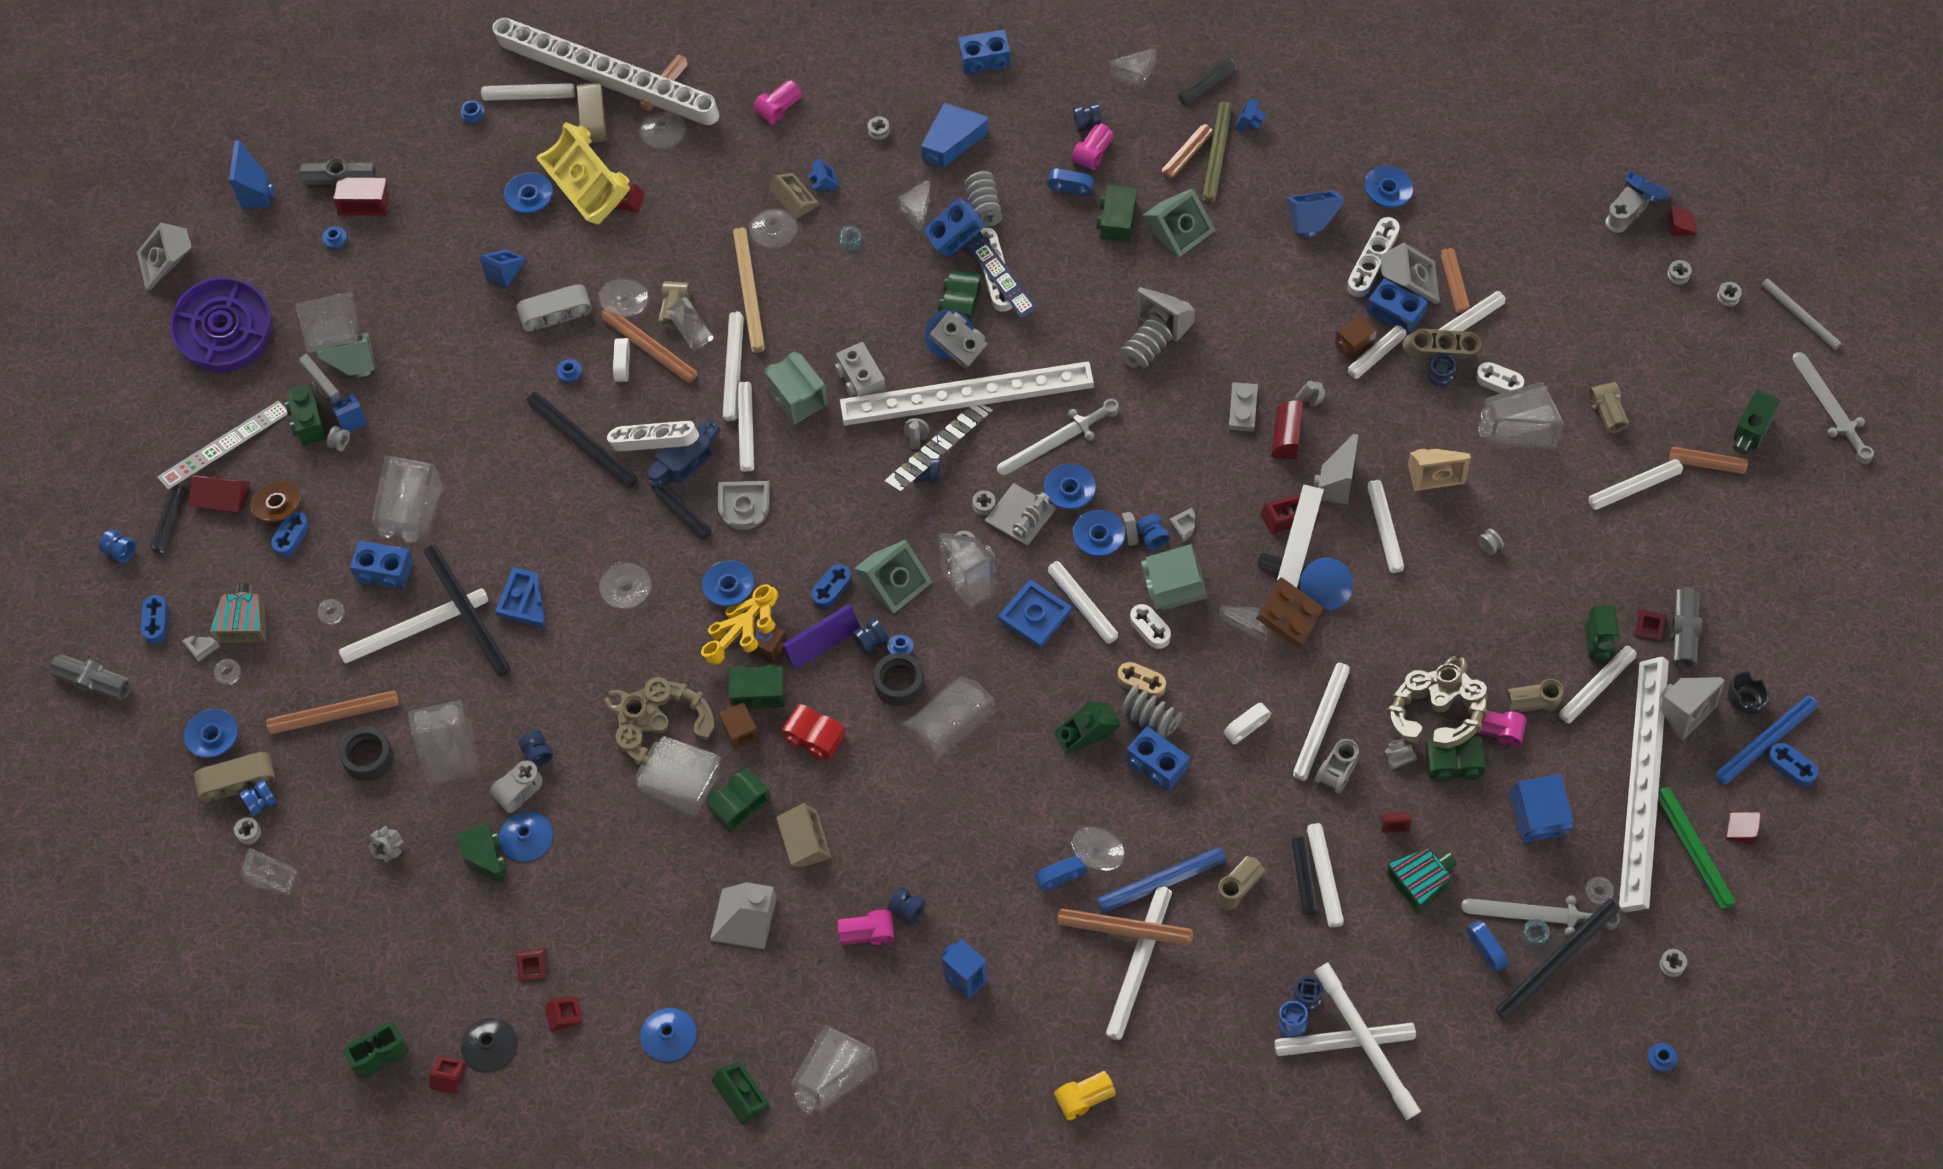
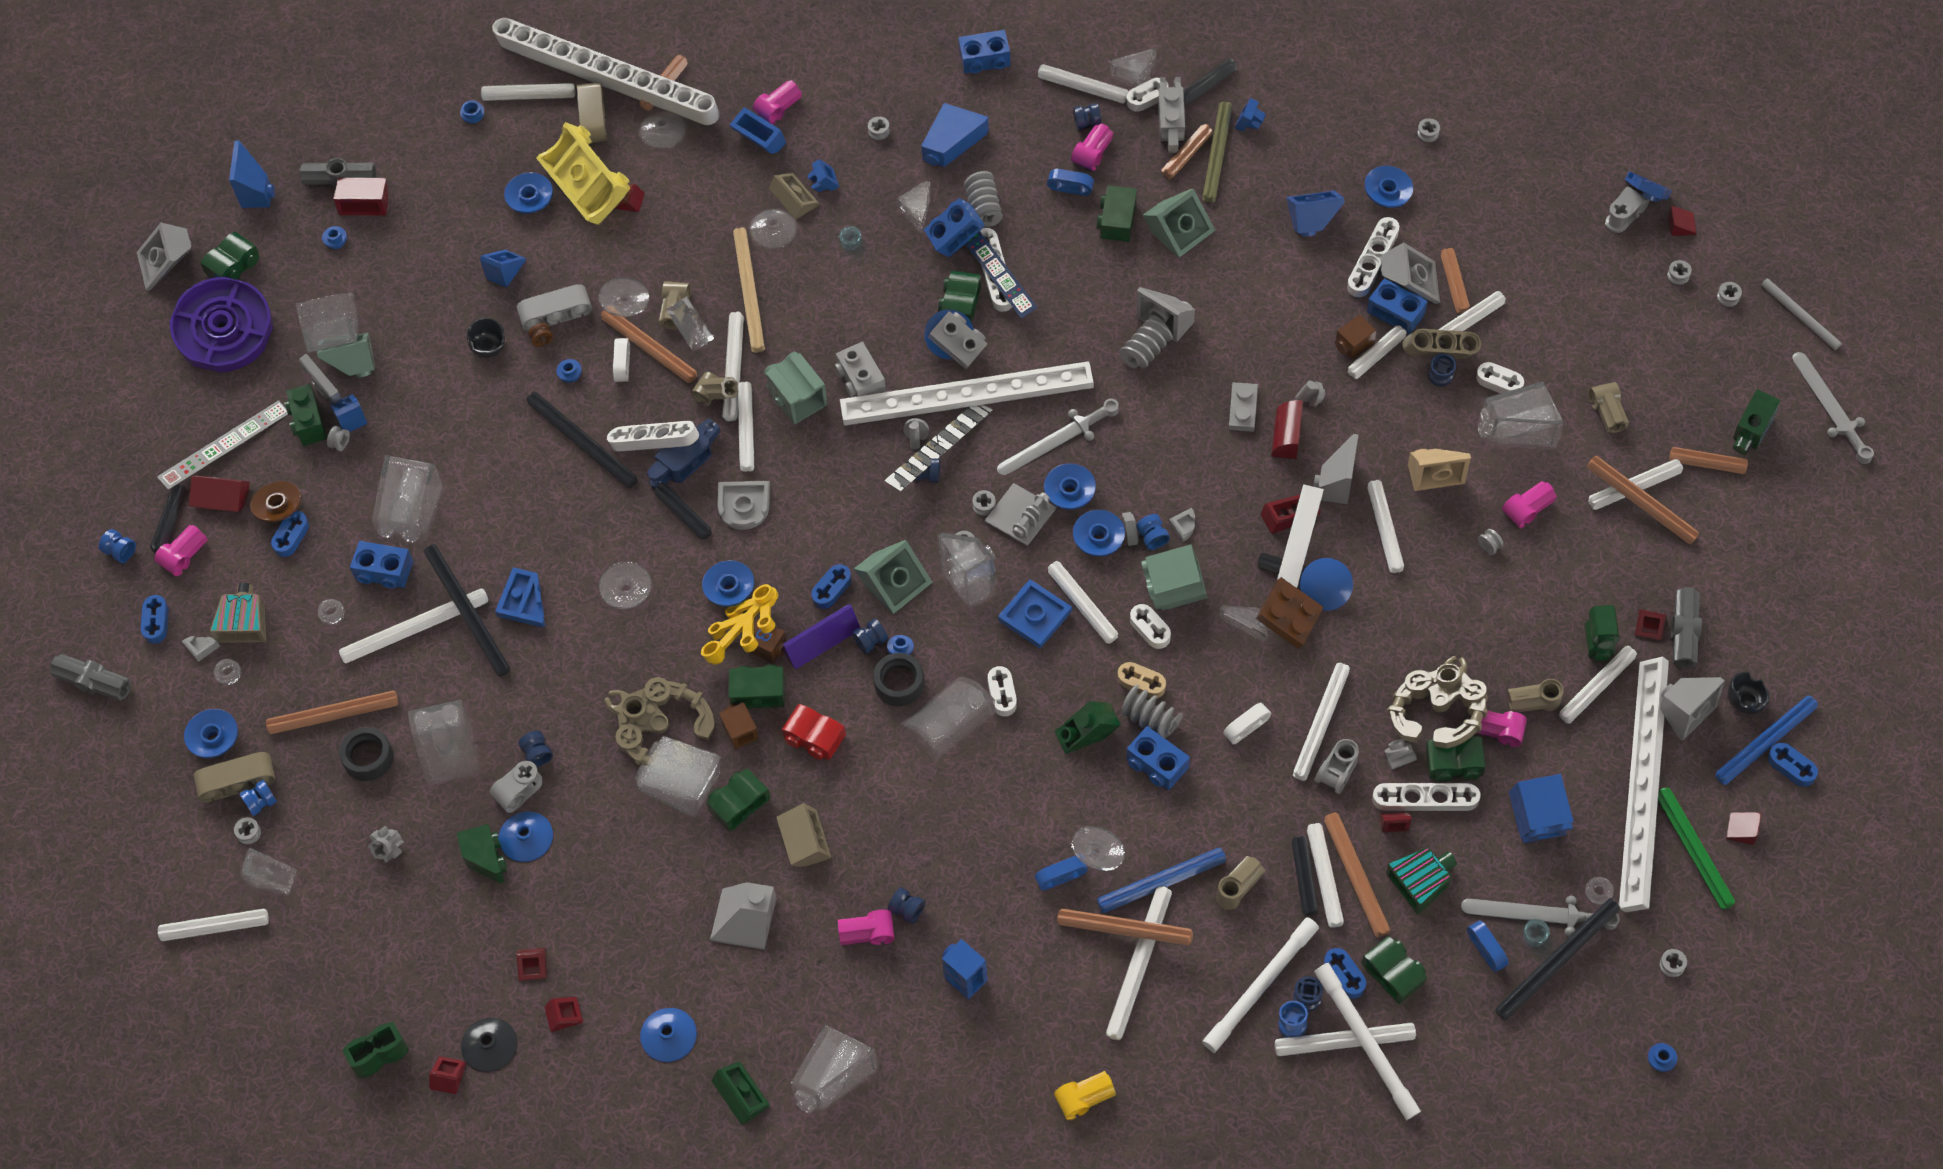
(177, 555): none -> dark pink piece
(213, 924): none -> white axle
(230, 257): none -> dark green brick
(482, 333): none -> black hair
(540, 334): none -> reddish brown bush
(714, 387): none -> dark tan piece
(758, 131): none -> blue brick
(1007, 690): none -> white beam
(1083, 83): none -> white axle
(1146, 93): none -> white beam
(1171, 114): none -> light grey hinge
(1223, 1029): none -> white piece
(1349, 969): none -> blue beam
(1357, 875): none -> nougat axle
(1394, 969): none -> dark green brick
(1424, 134): none -> light grey bush
(1425, 792): none -> white beam
(1524, 507): none -> dark pink piece
(1643, 499): none -> nougat axle

